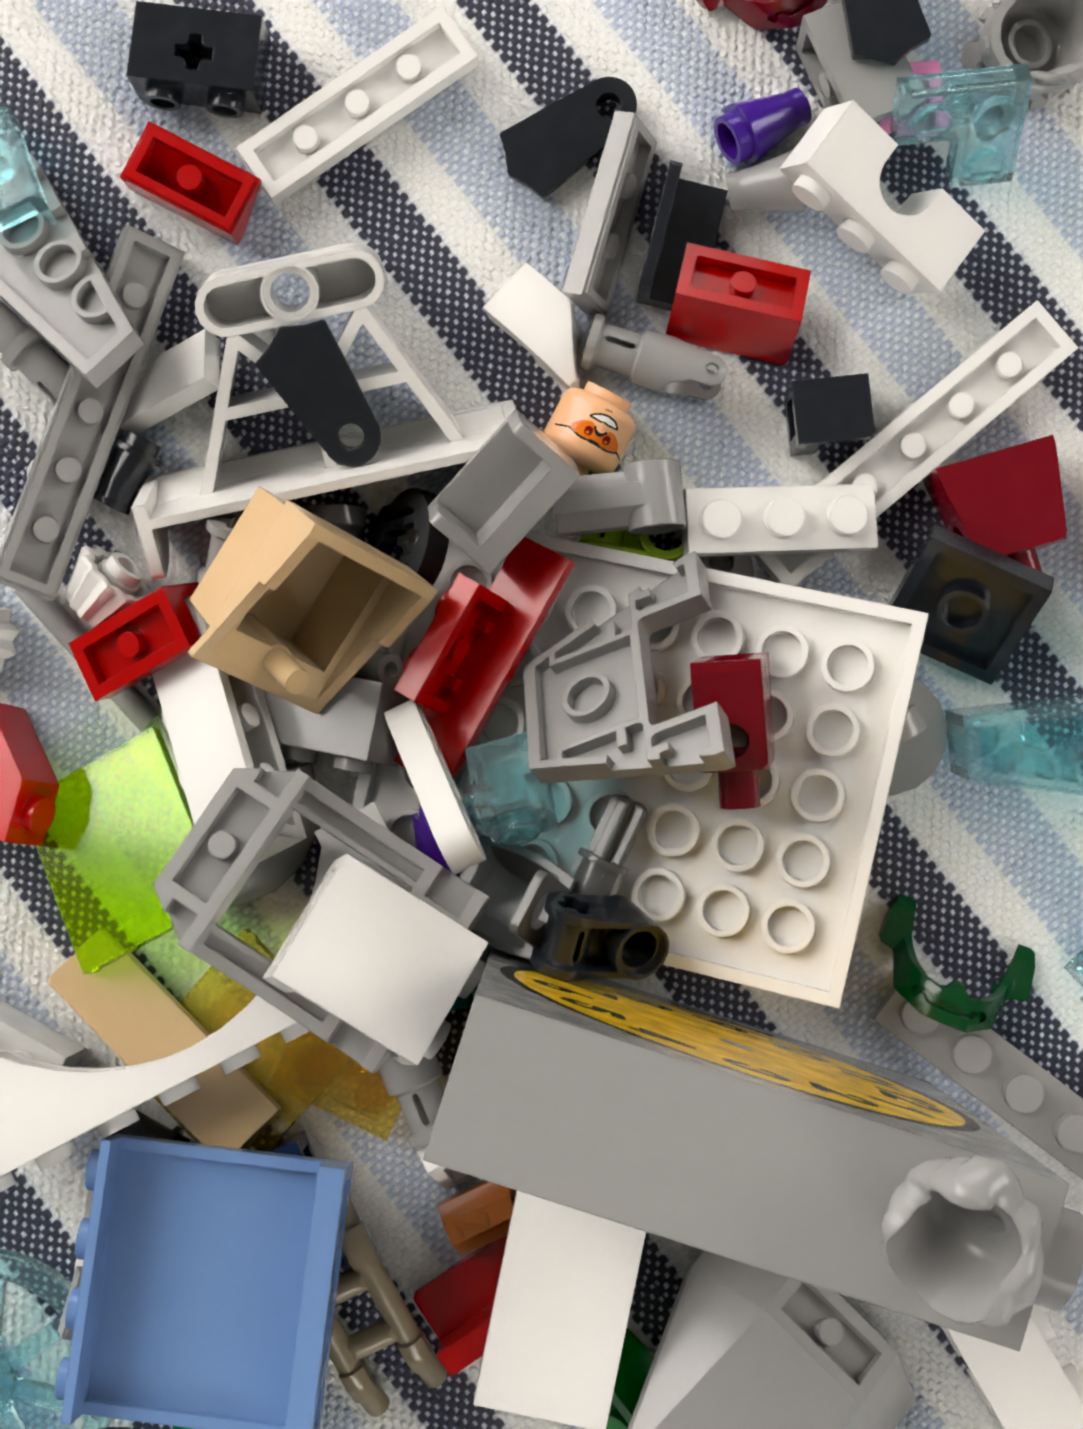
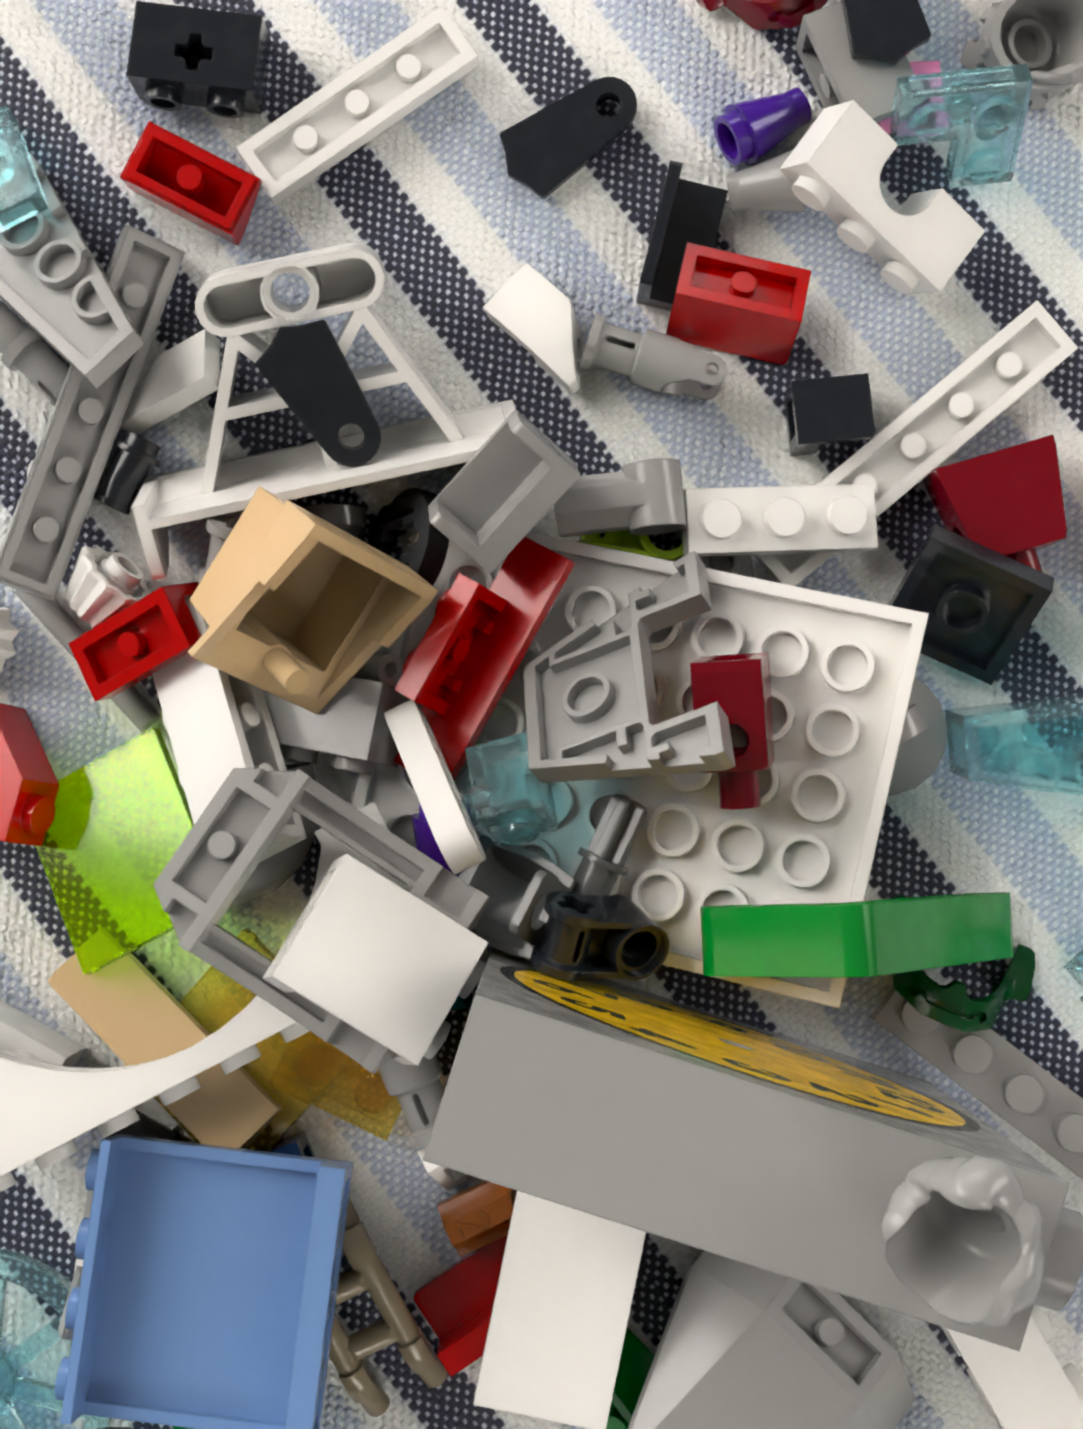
(592, 428): light nougat head -> none
(610, 214): light grey tile -> none
(856, 936): none -> green beam

